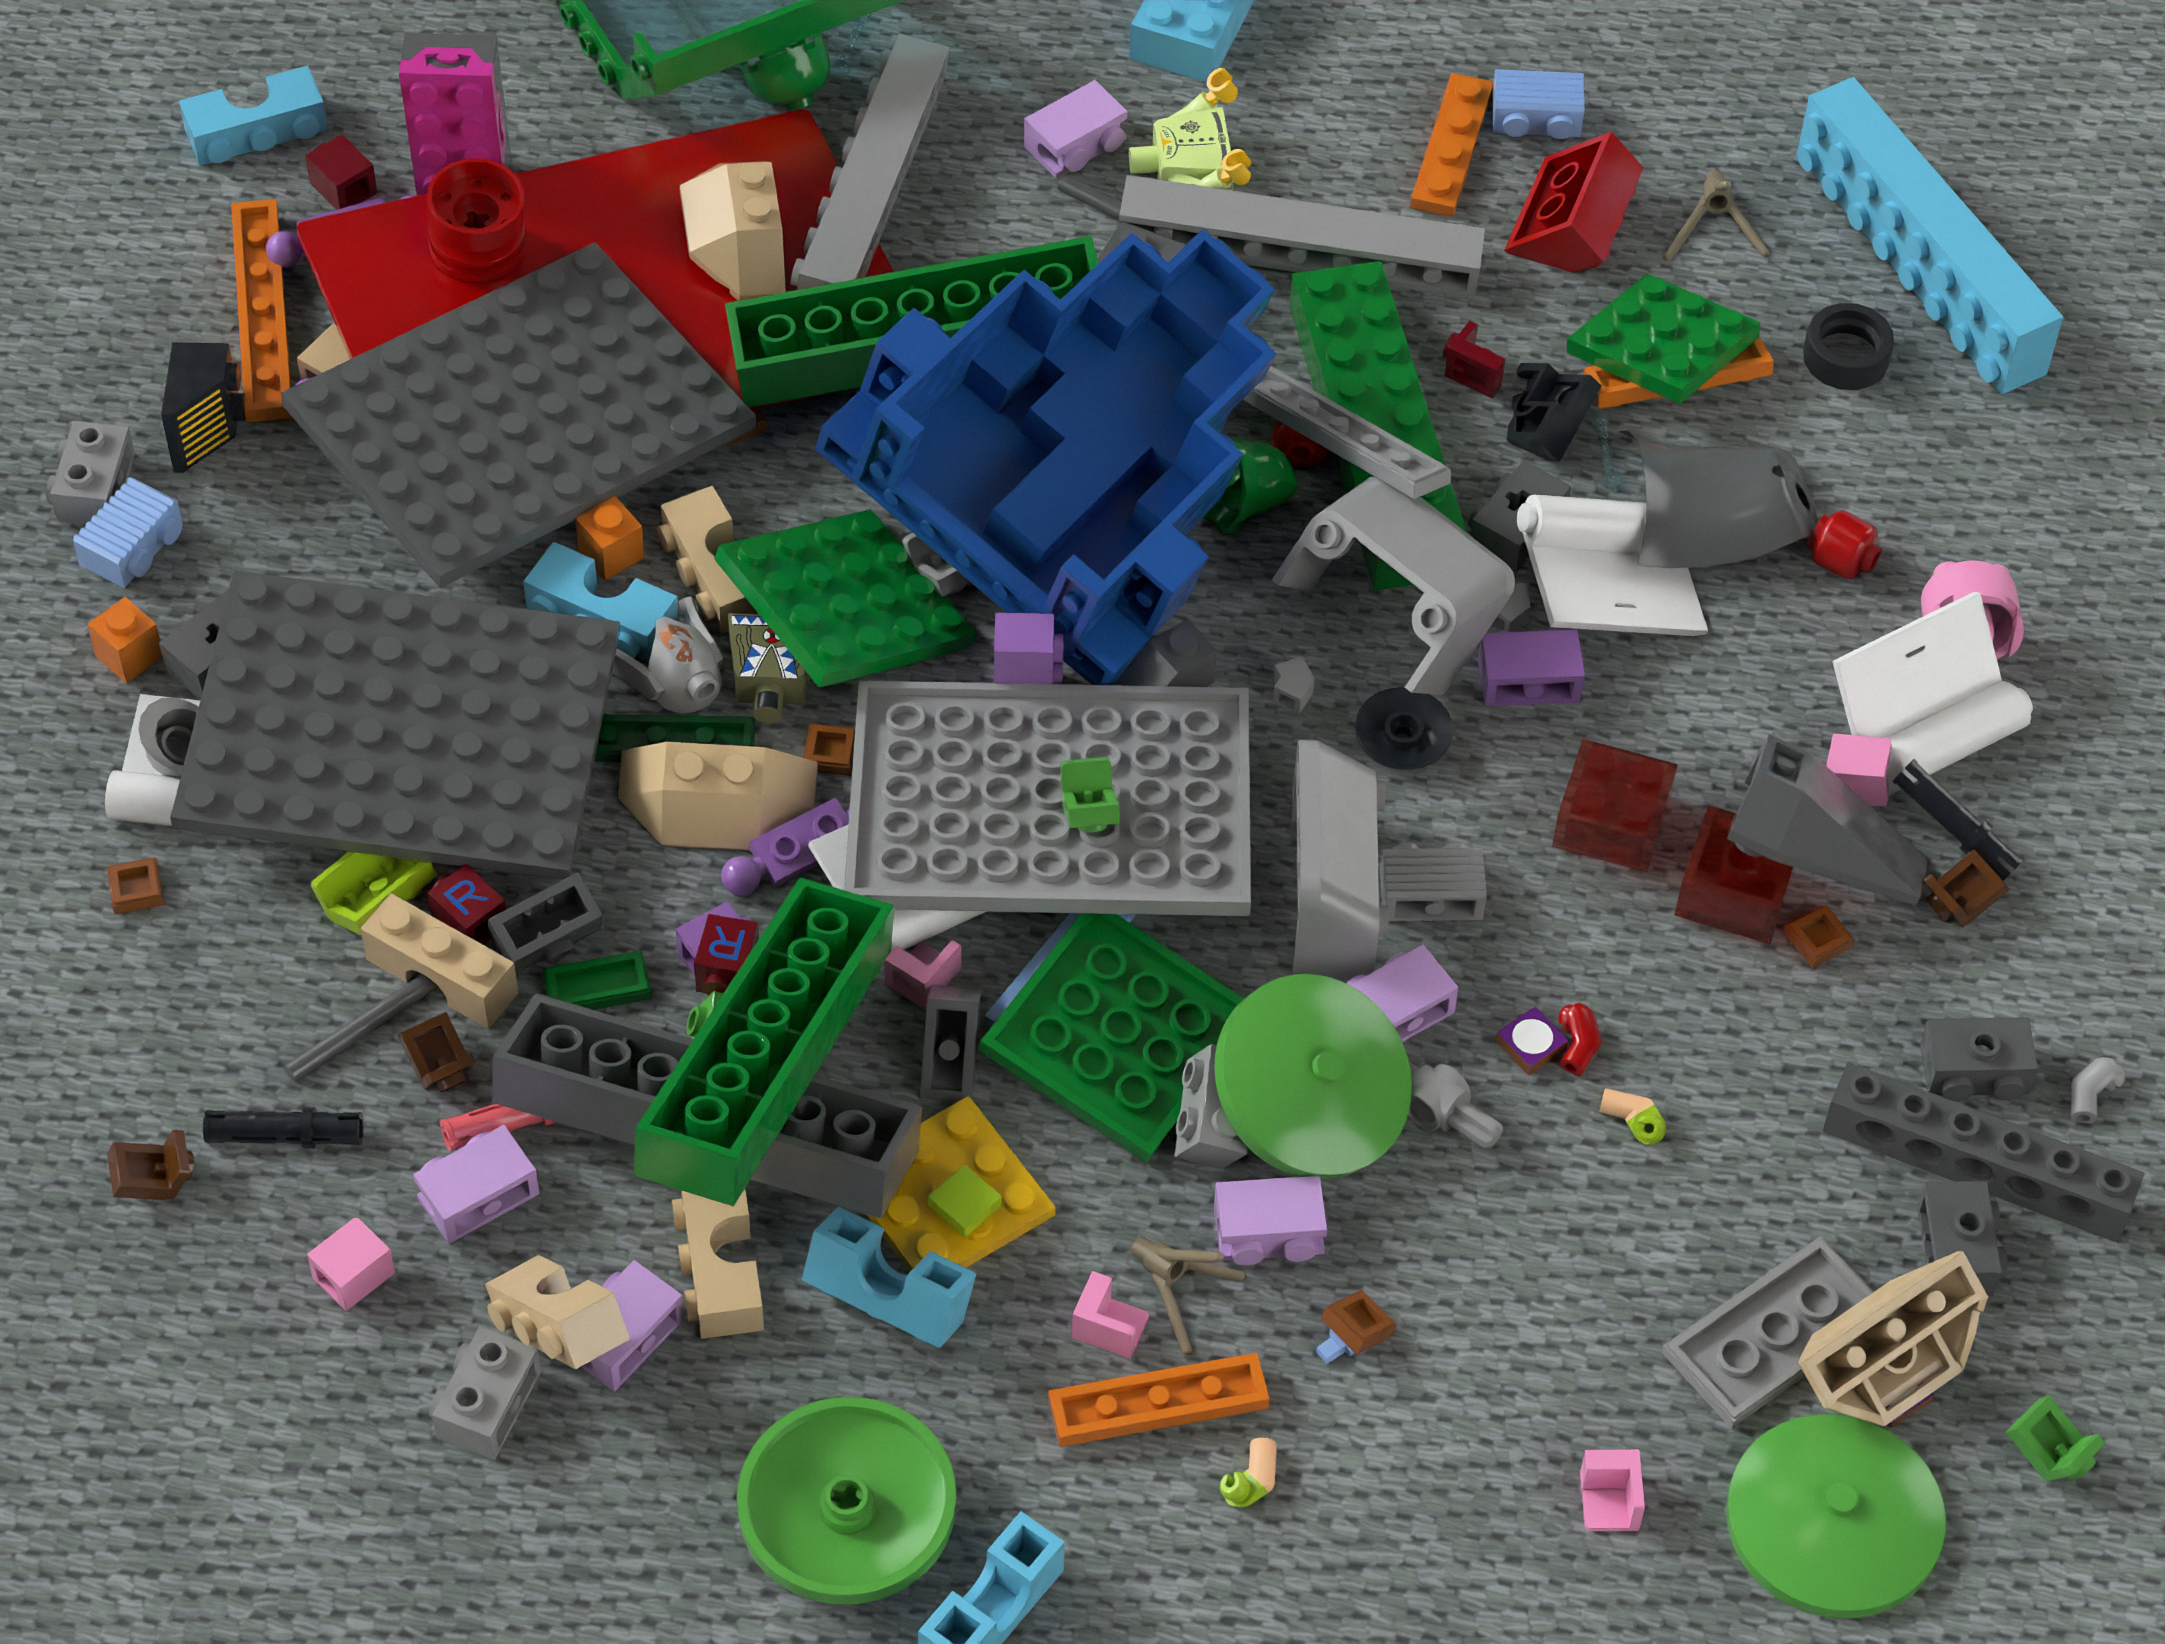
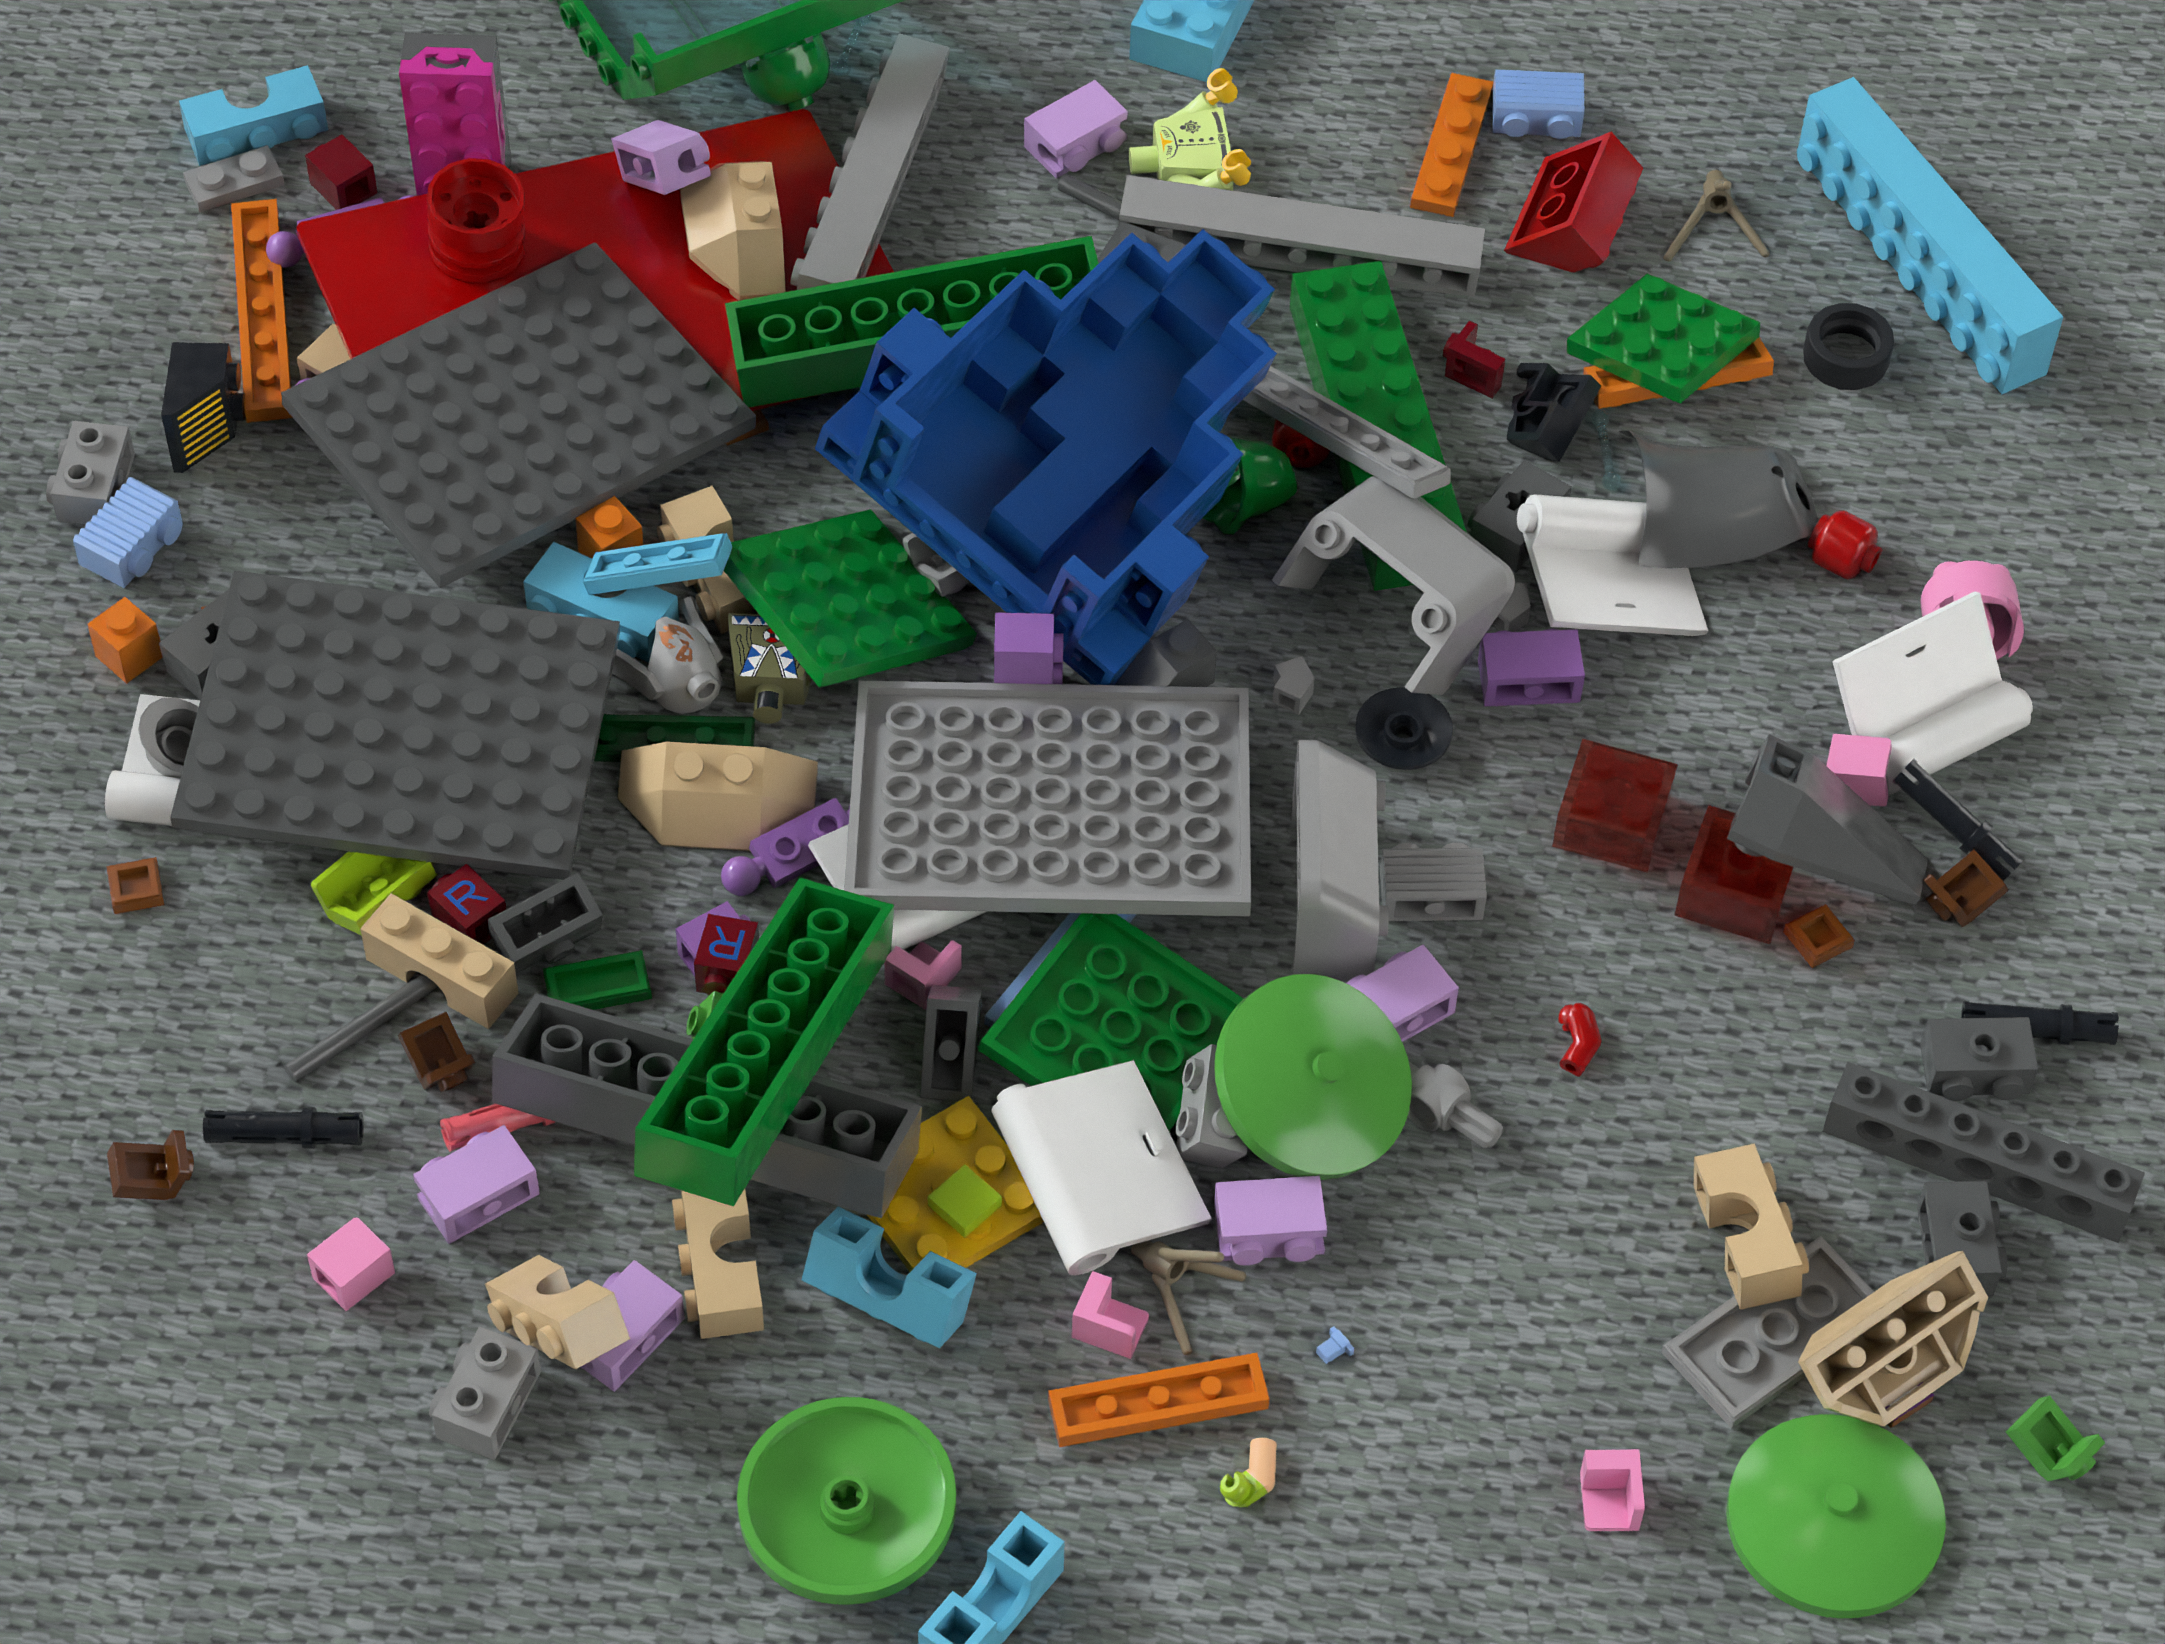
(233, 178): none -> light grey plate
(658, 563): none -> medium azure tile
(662, 157): none -> lavender brick
(831, 748): dark orange tile -> none
(1088, 794): bright green bracket -> none
(1098, 1163): none -> white door
(1358, 1321): dark orange tile -> none
(1532, 1040): tile -> none
(1638, 1113): arm -> none
(1740, 1191): none -> tan arch
(2050, 1023): none -> black pin
(2098, 1075): light grey arm -> none

